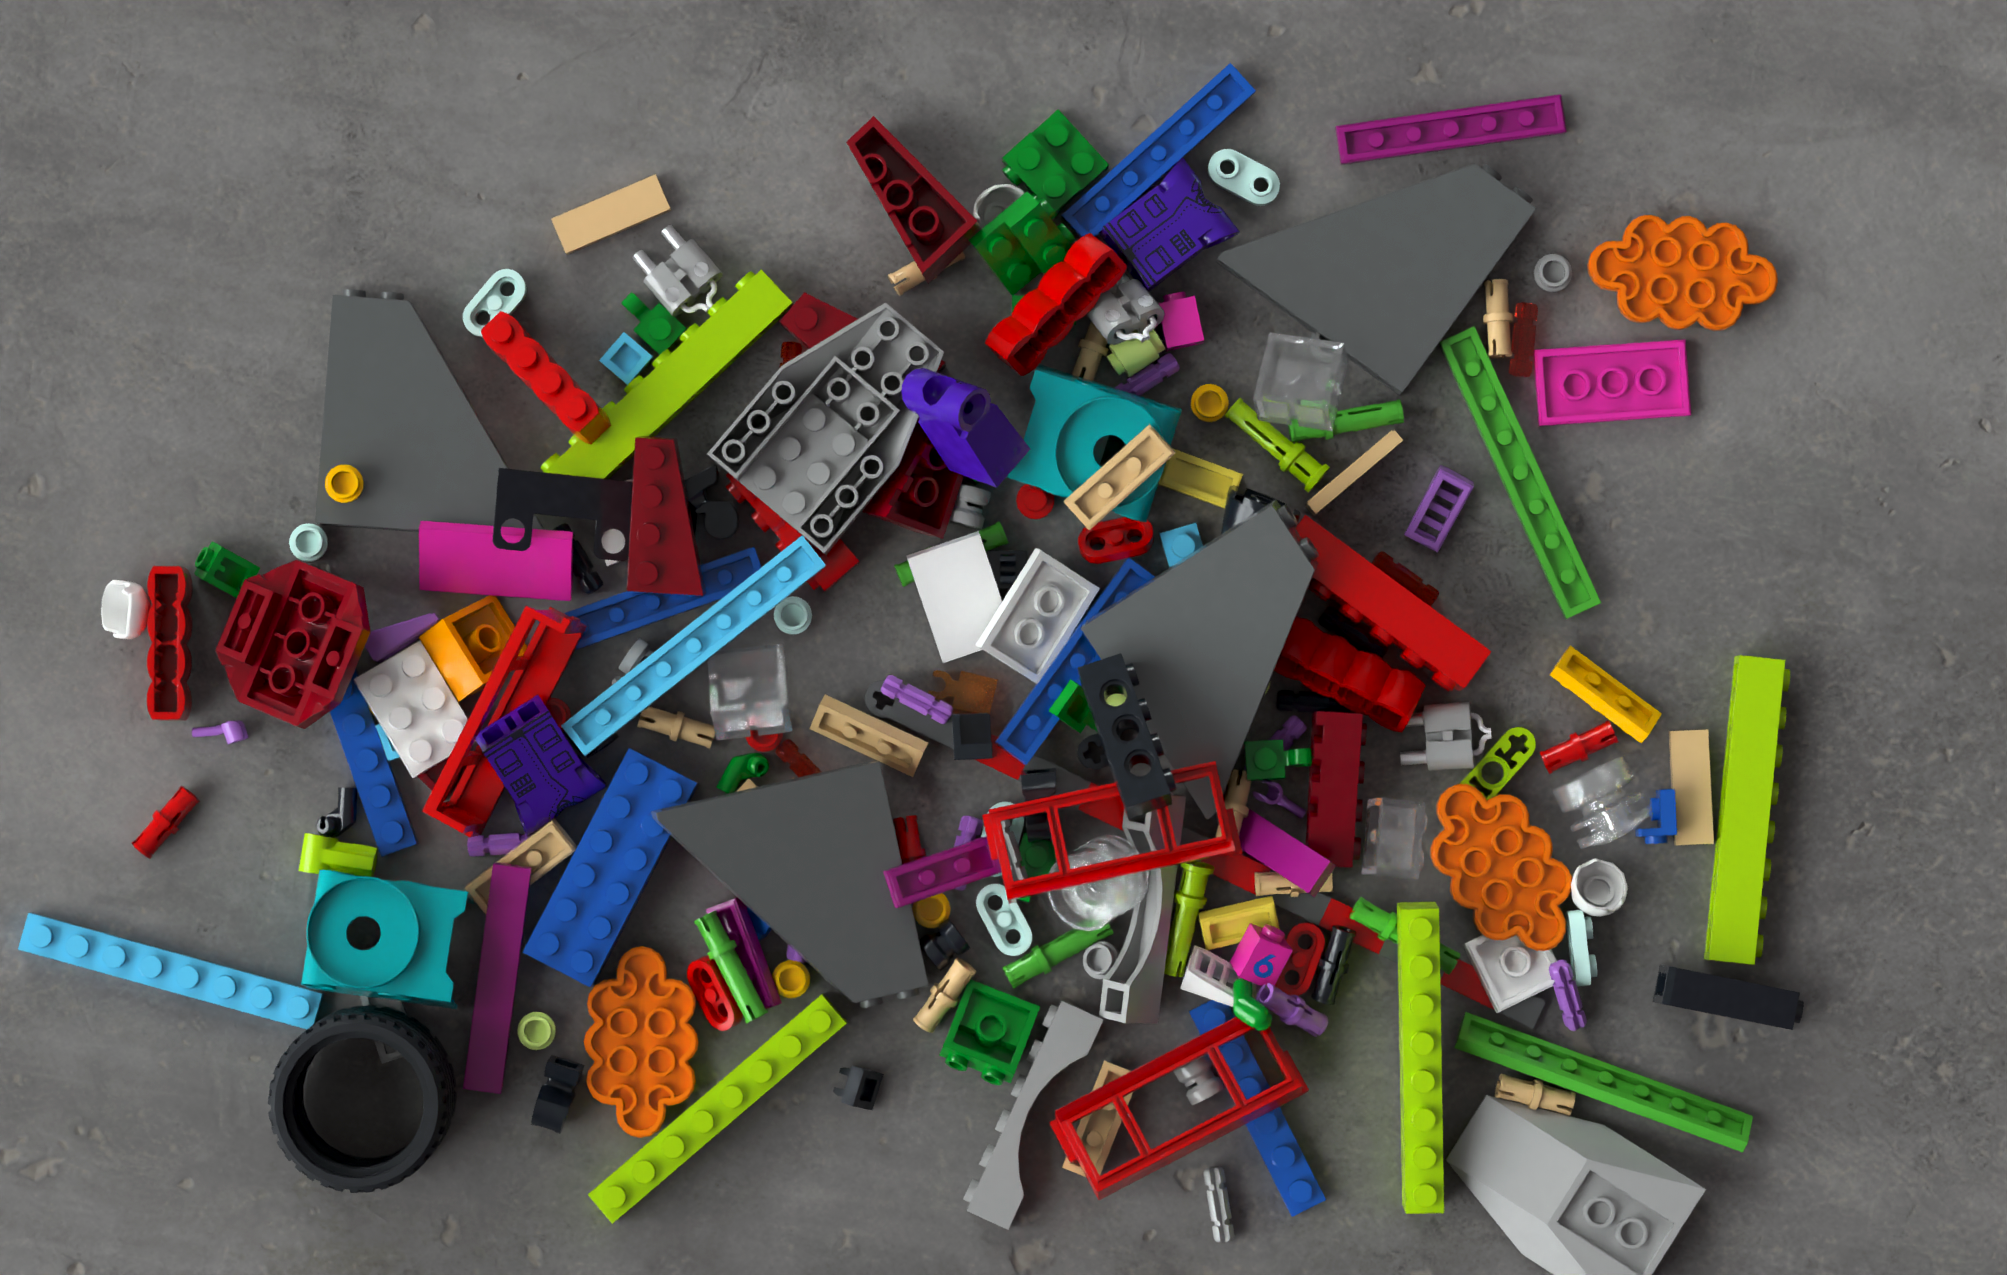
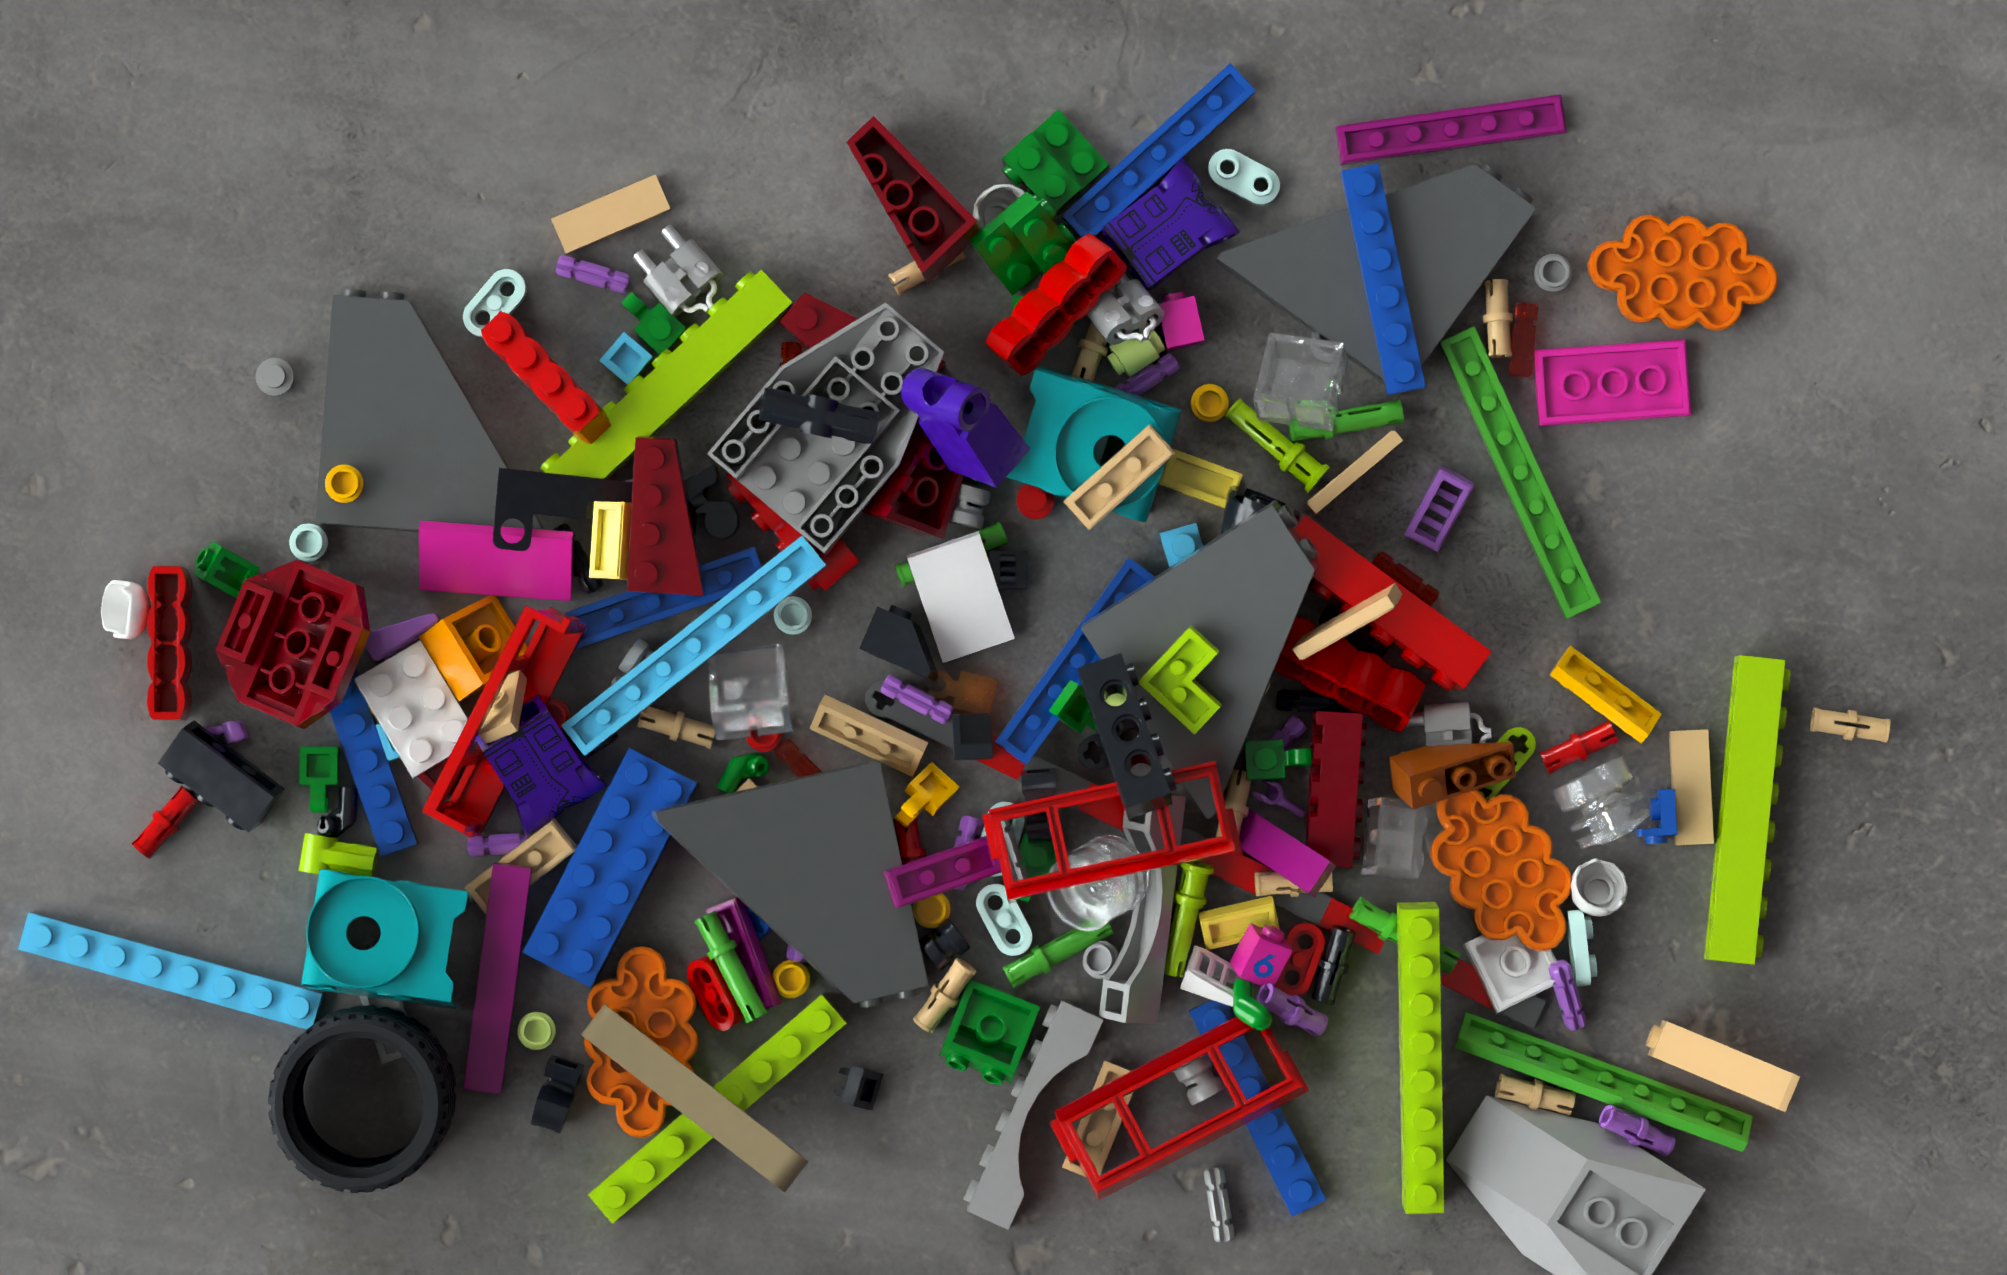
(220, 777): none -> black brick
(274, 377): none -> light grey plate
(319, 770): none -> green plate
(506, 710): none -> tan plate
(593, 274): none -> medium lavender axle
(610, 540): none -> light yellow tile
(694, 1098): none -> dark tan beam
(818, 416): none -> black piece
(899, 641): none -> black slope
(928, 791): none -> yellow plate
(1037, 615): white plate -> none
(1115, 537): red plate -> none
(1173, 680): none -> lime plate
(1347, 622): none -> tan tile
(1382, 279): none -> blue plate
(1449, 770): none -> dark orange slope
(1637, 1130): none -> medium lavender pin
(1722, 1065): none -> tan slope
(1728, 997): black slope -> none
(1876, 728): none -> tan pin

